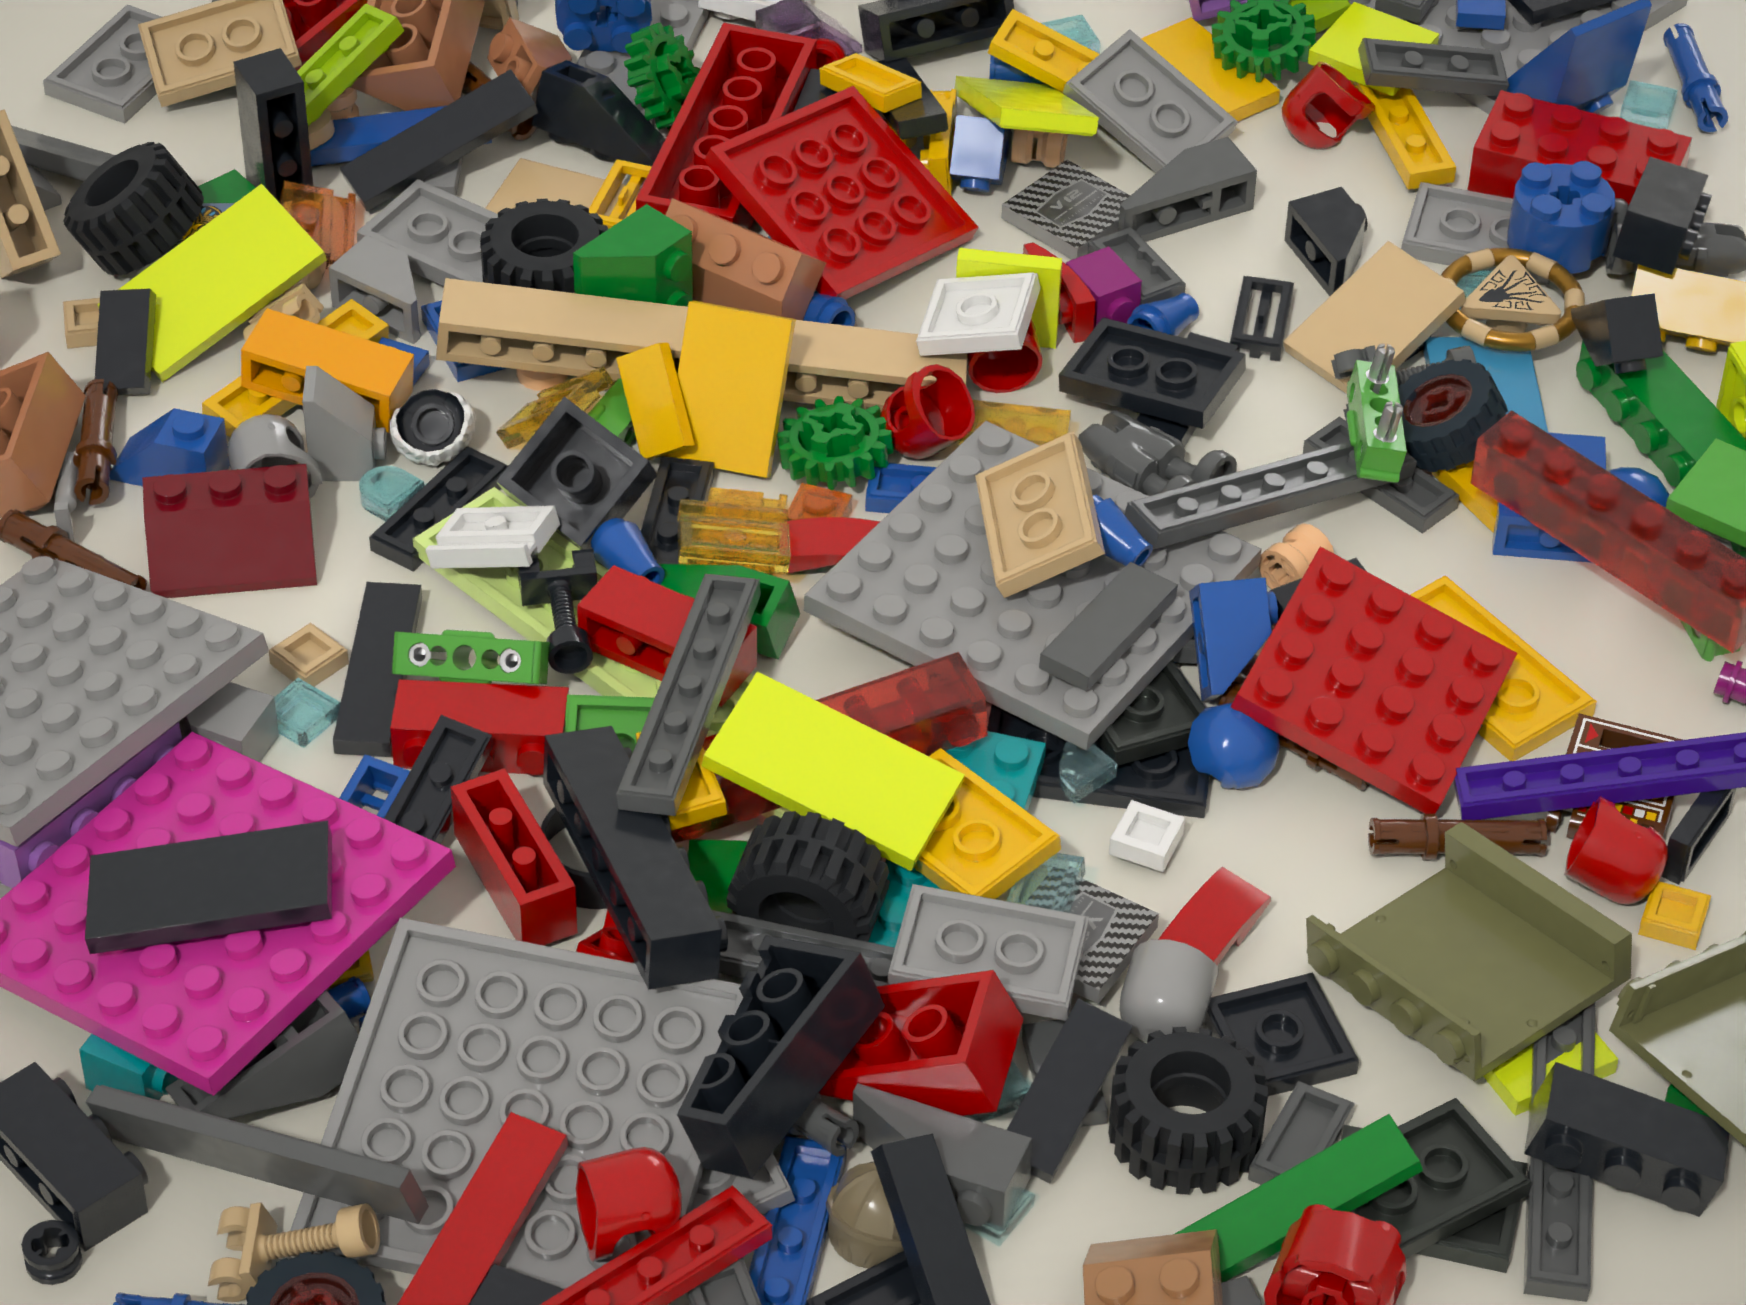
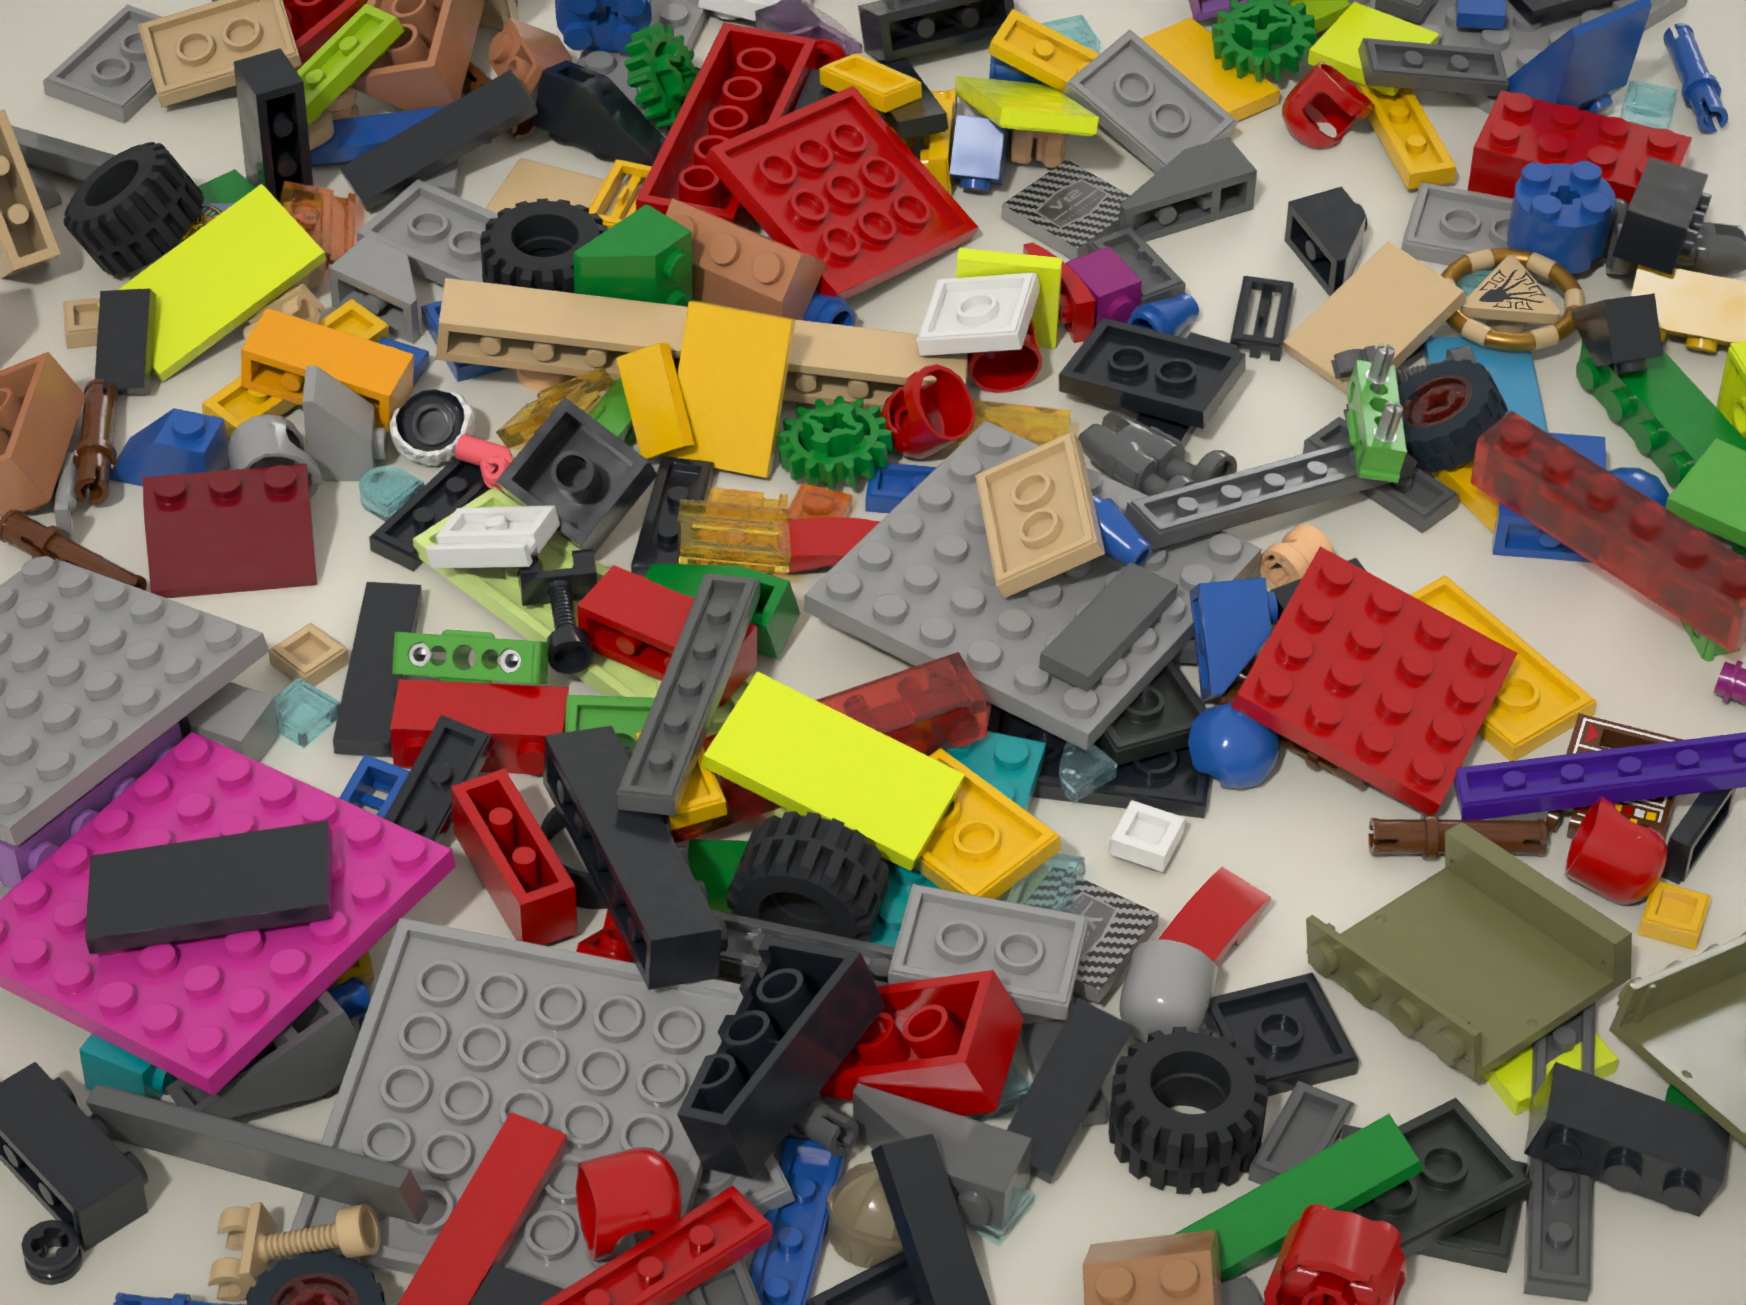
(489, 456): none -> coral arm
(623, 545): blue cone -> none

